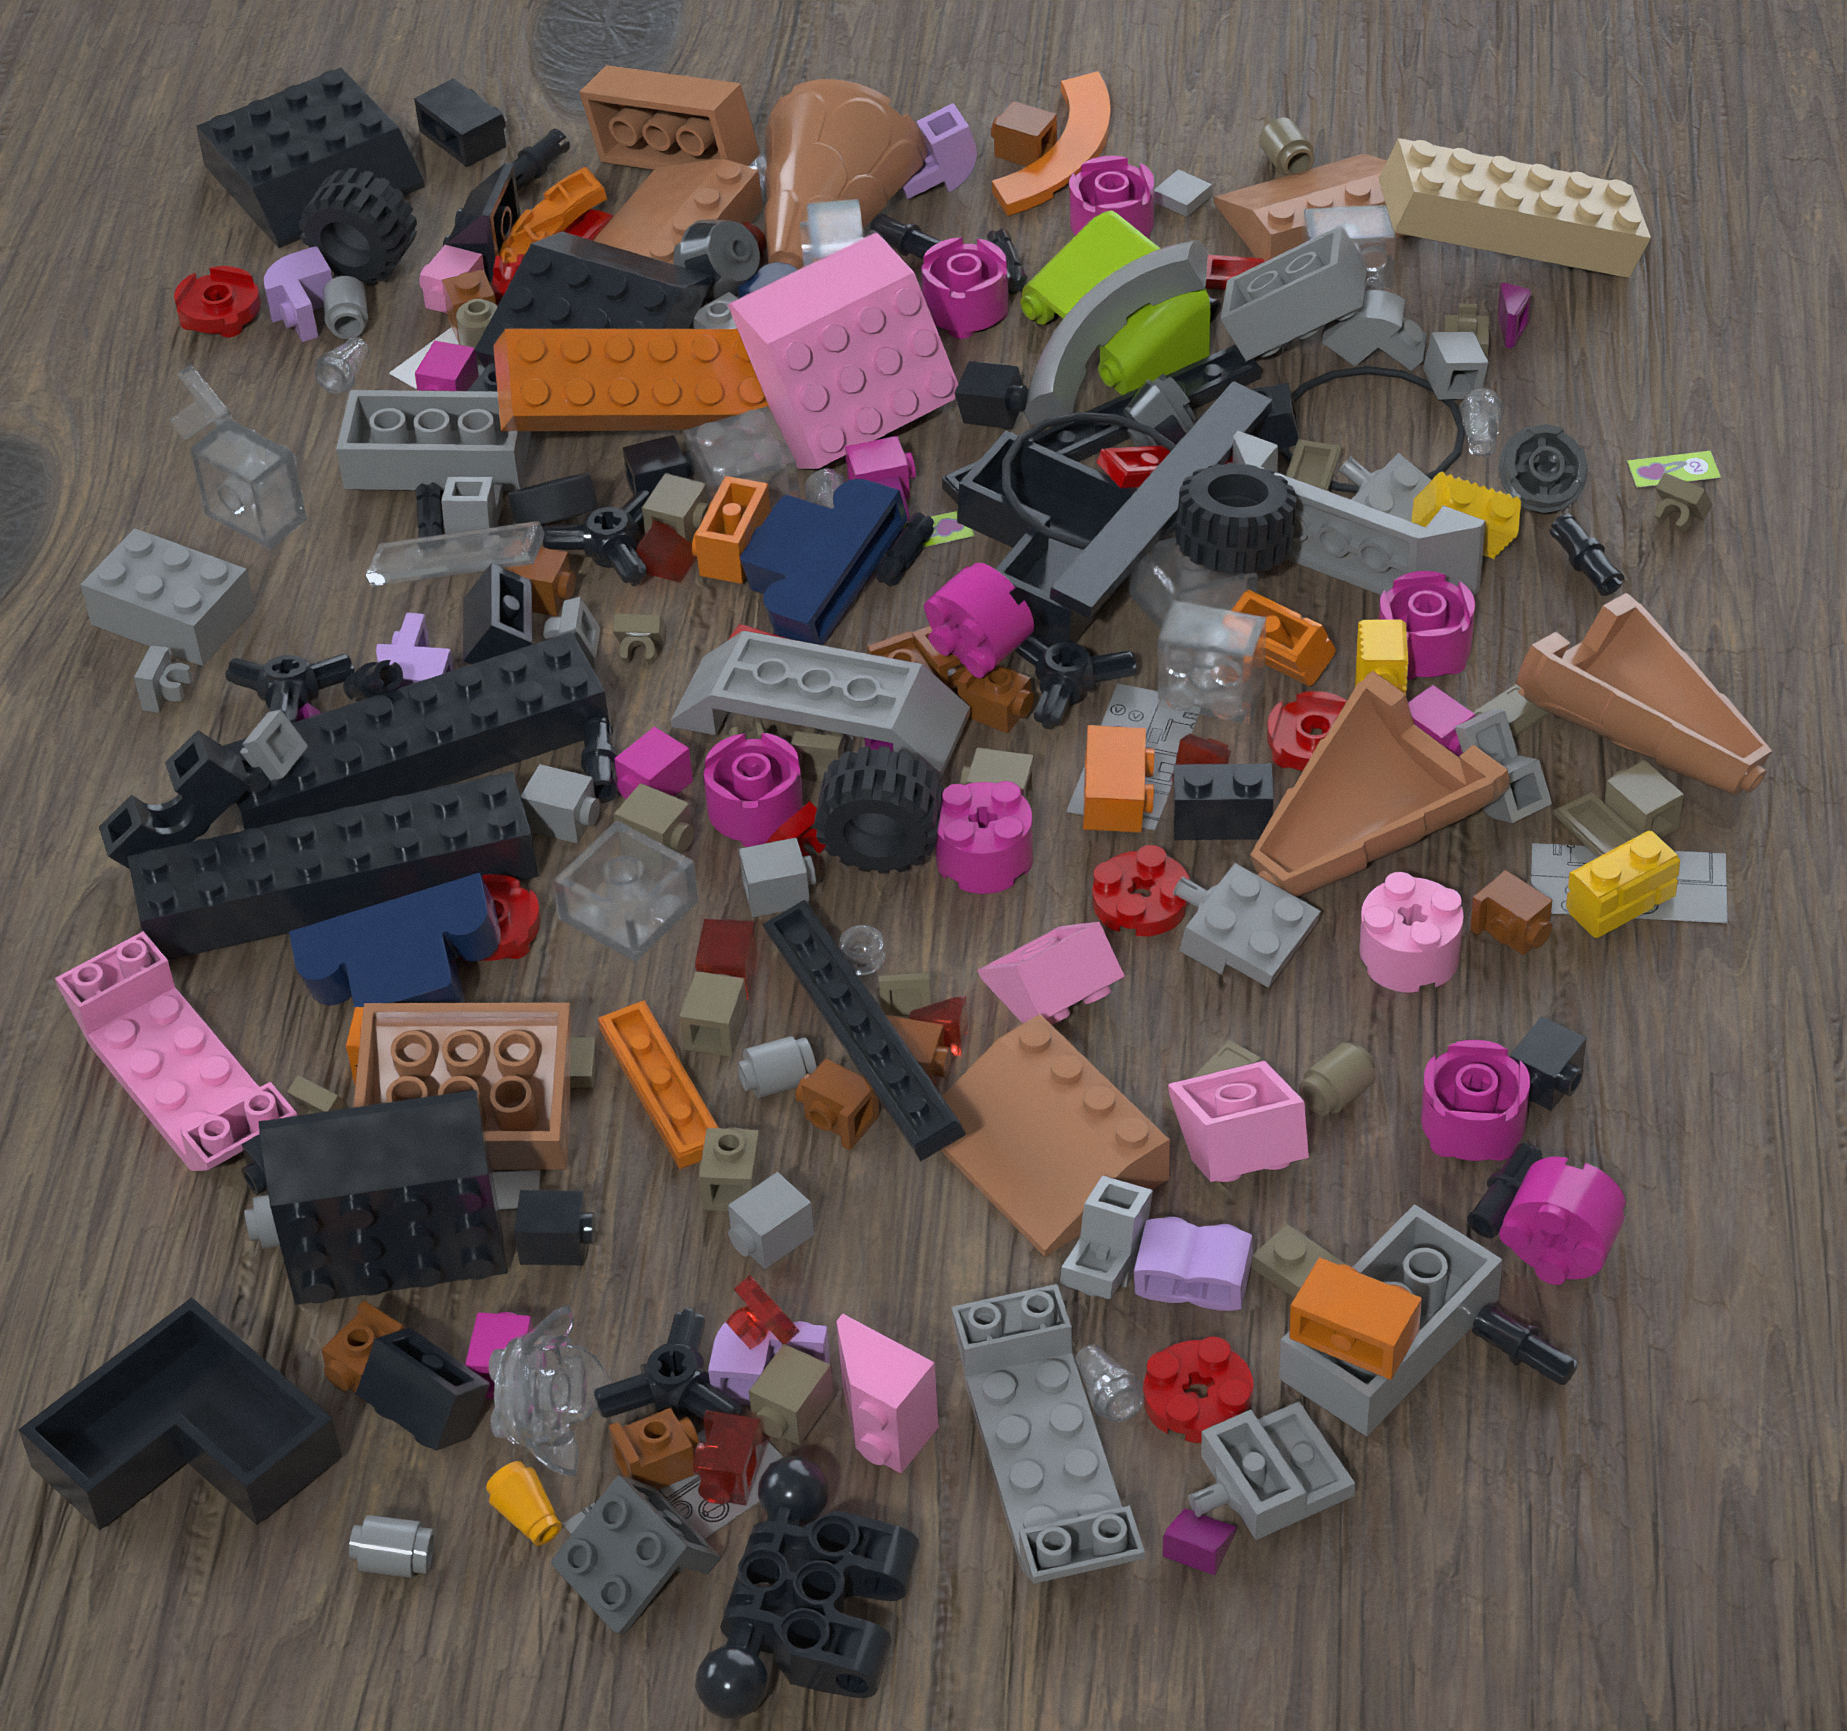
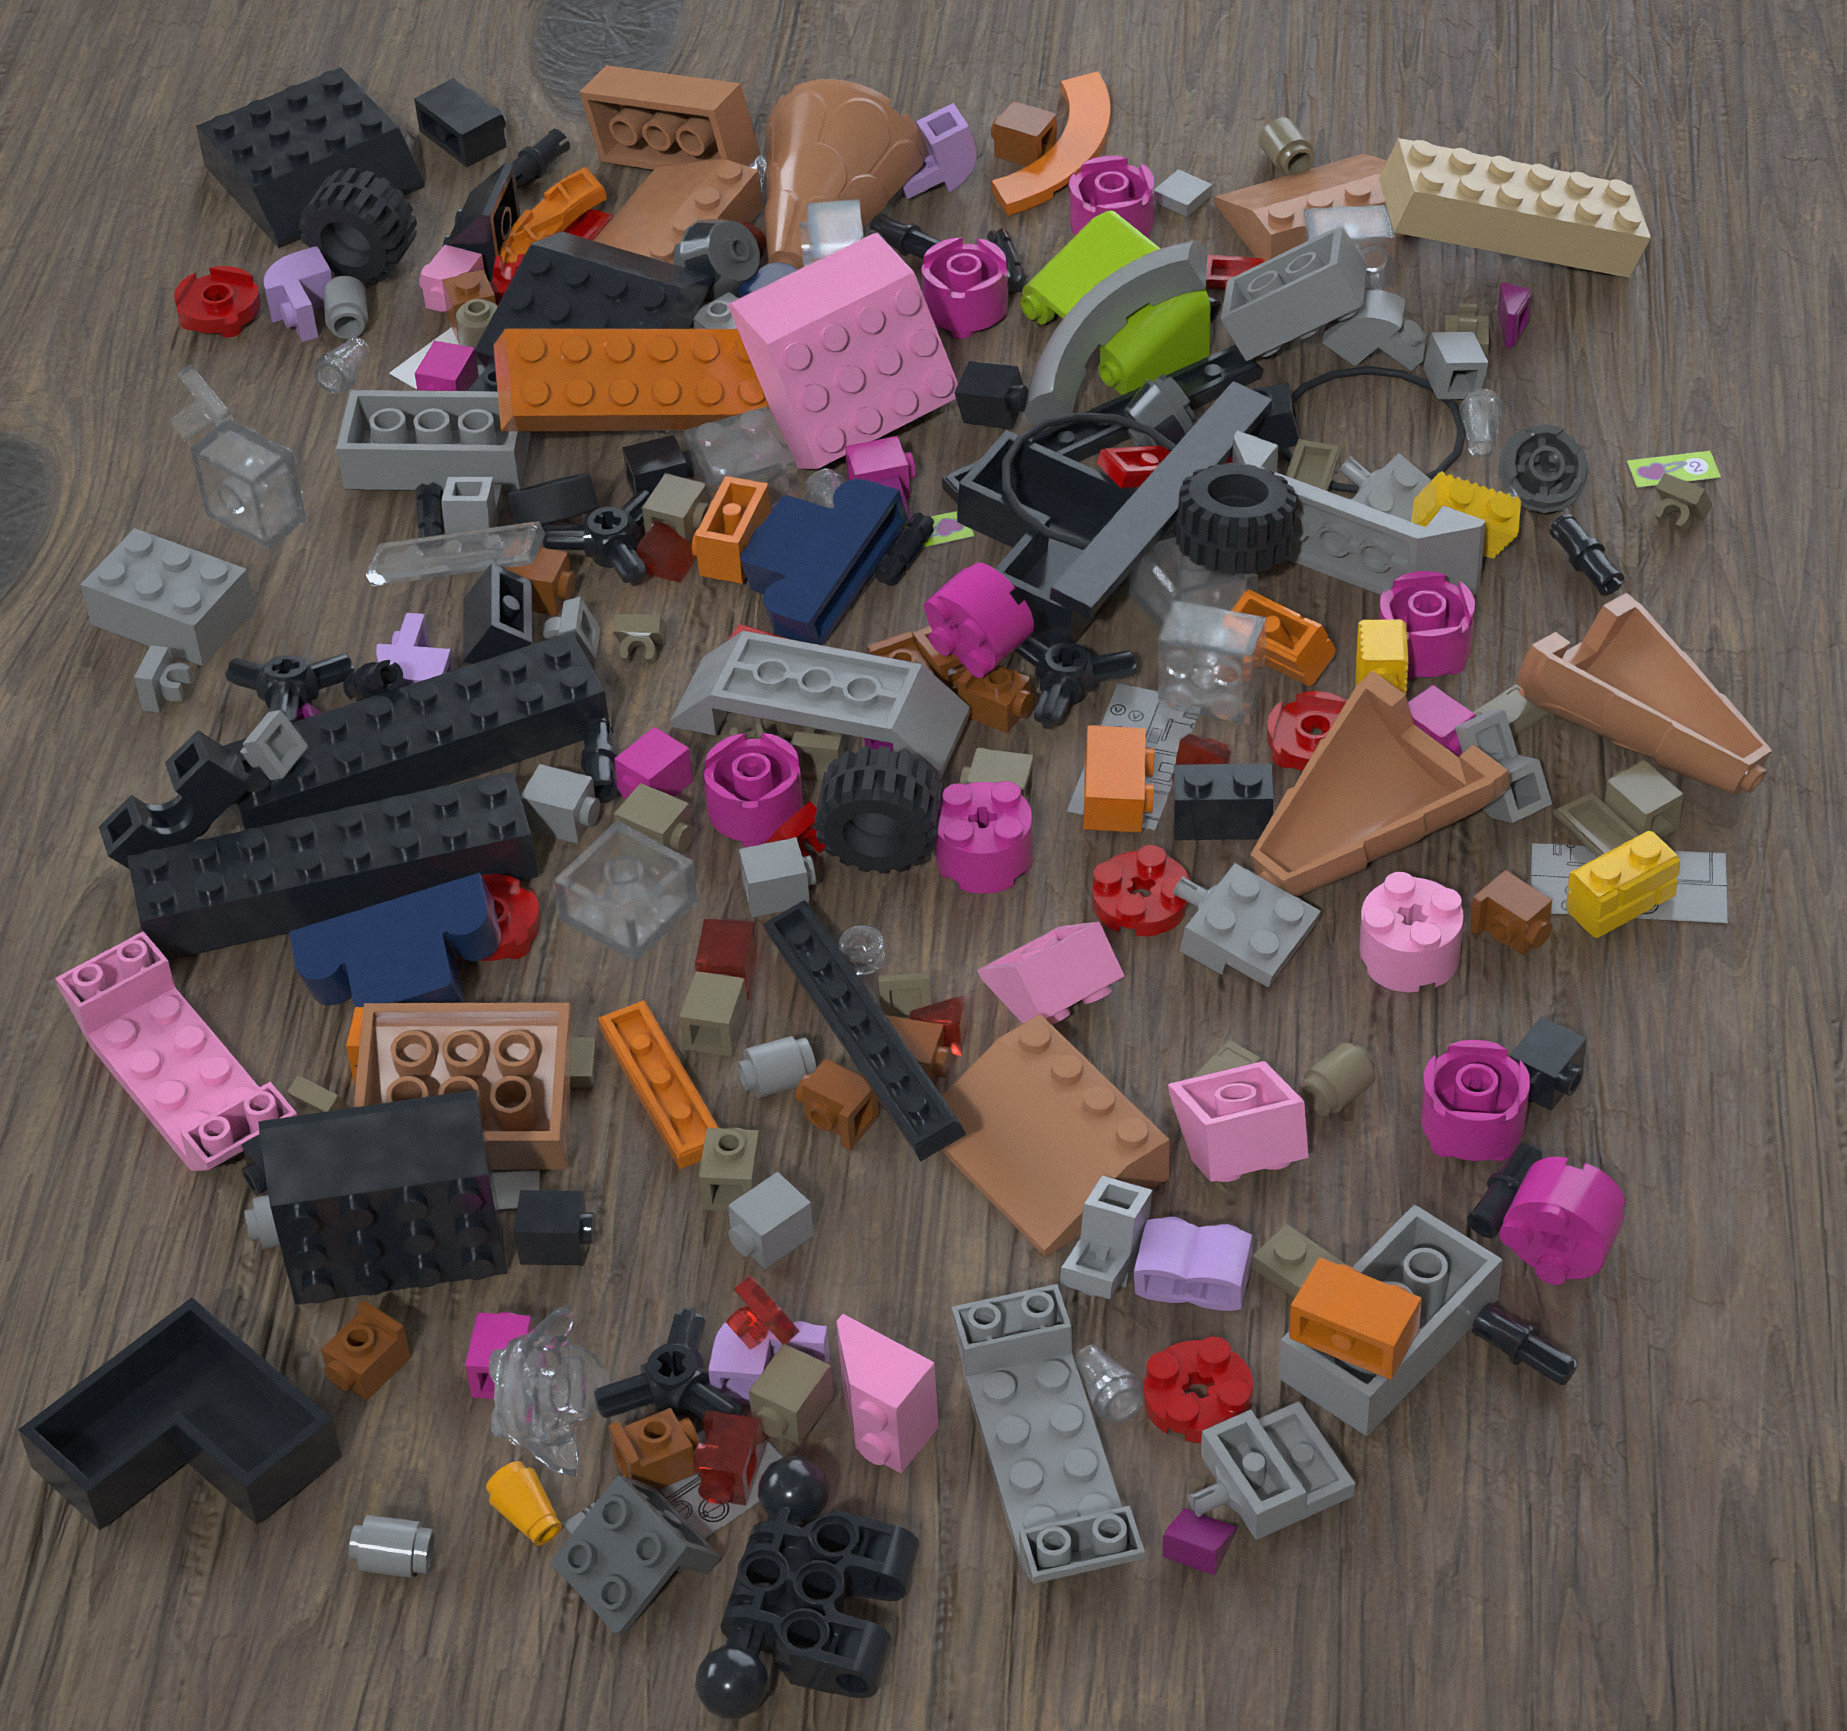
(422, 1389): black brick -> none

